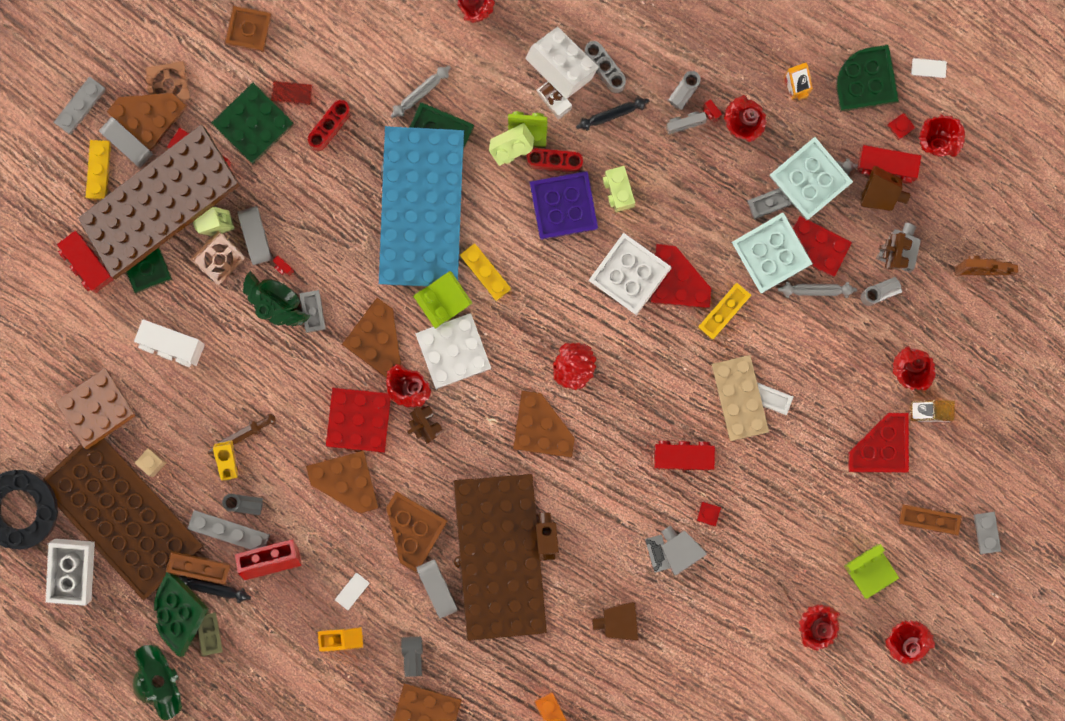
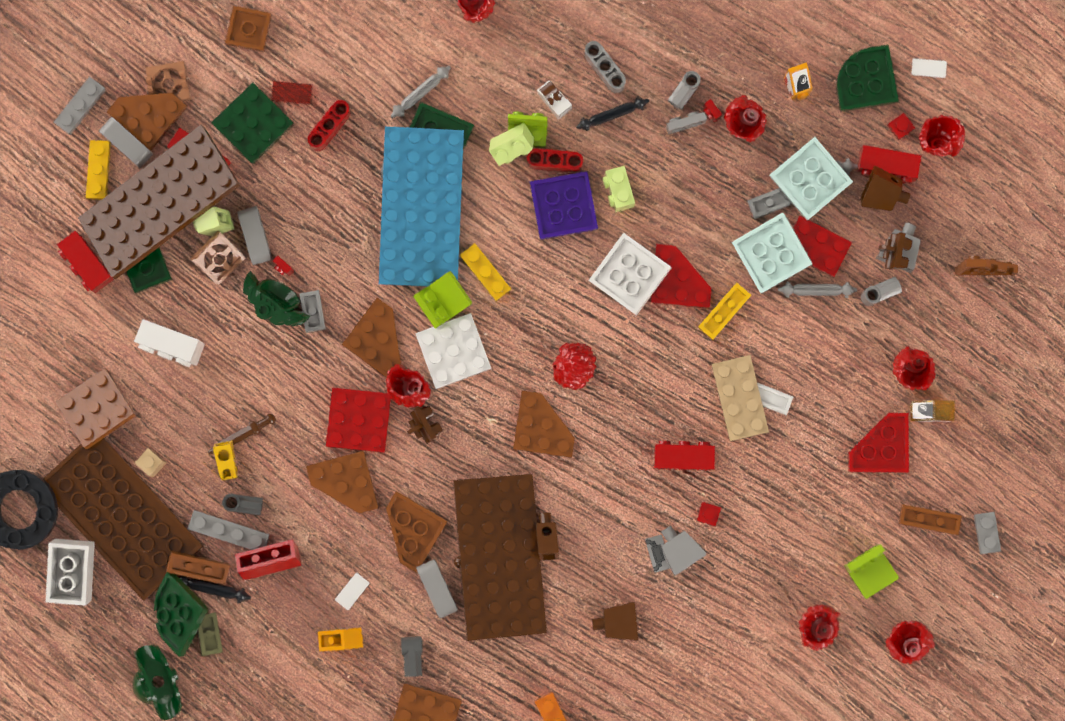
(561, 62): white brick -> none

